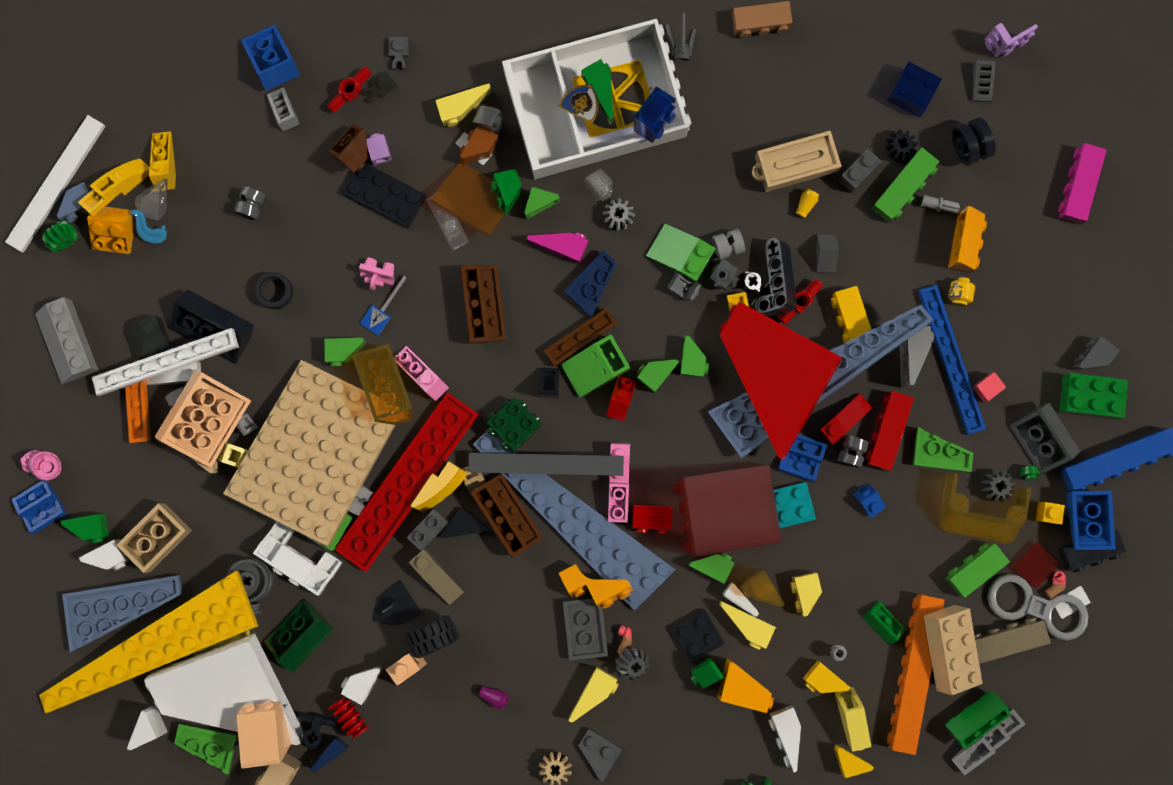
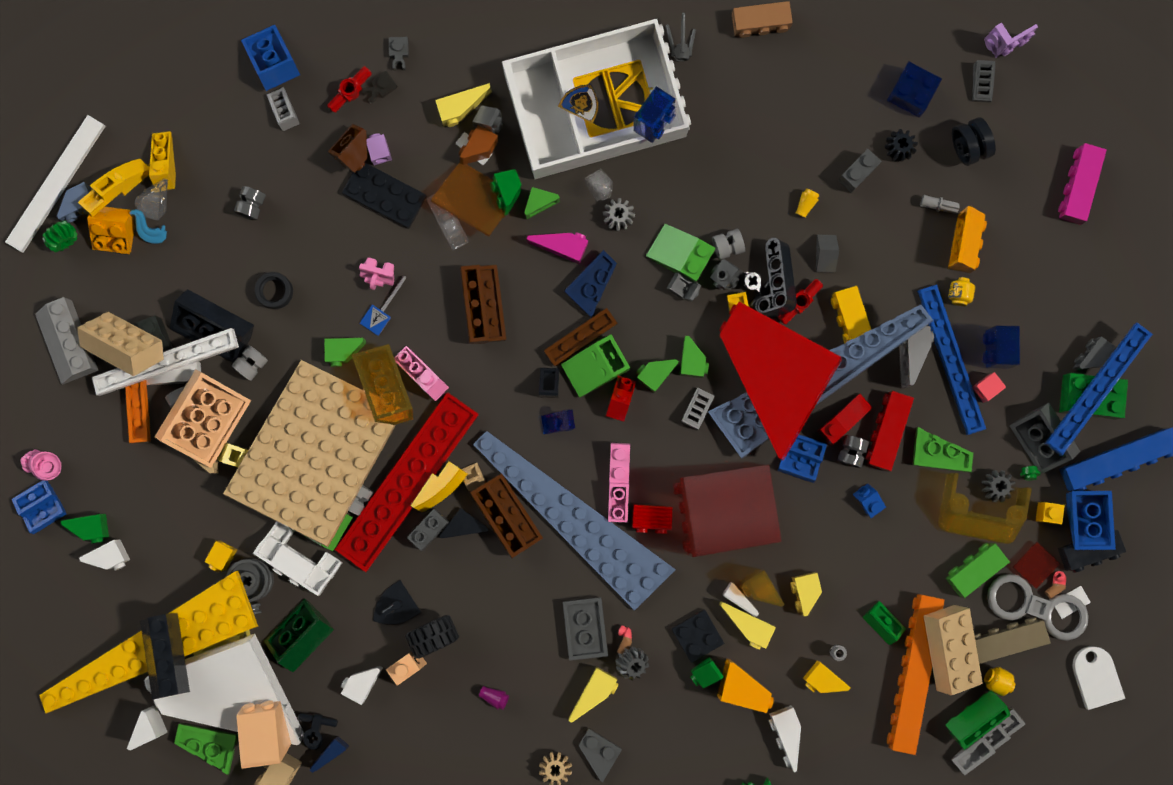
(103, 610): sand blue wing -> none
(120, 343): none -> tan brick
(154, 537): tan brick -> none
(164, 655): none -> black slope
(220, 556): none -> yellow brick
(244, 367): none -> light grey wheel
(246, 425): light grey slope -> none
(349, 717): red piece -> none
(436, 576): dark tan slope -> none
(512, 424): dark green brick -> none
(546, 464): dark grey tile -> none
(558, 422): none -> clear blue slope
(600, 77): green slope -> none
(602, 591): light orange arch -> none
(696, 425): none -> light grey slope
(715, 566): bright green slope -> none
(793, 505): teal plate -> none
(796, 161): tan piece -> none
(851, 764): yellow slope -> none
(853, 719): light yellow slope -> none
(905, 184): bright green brick -> none
(999, 681): none -> yellow head
(1002, 347): none -> clear blue brick
(1097, 679): none -> white tile
(1098, 389): none -> blue tile

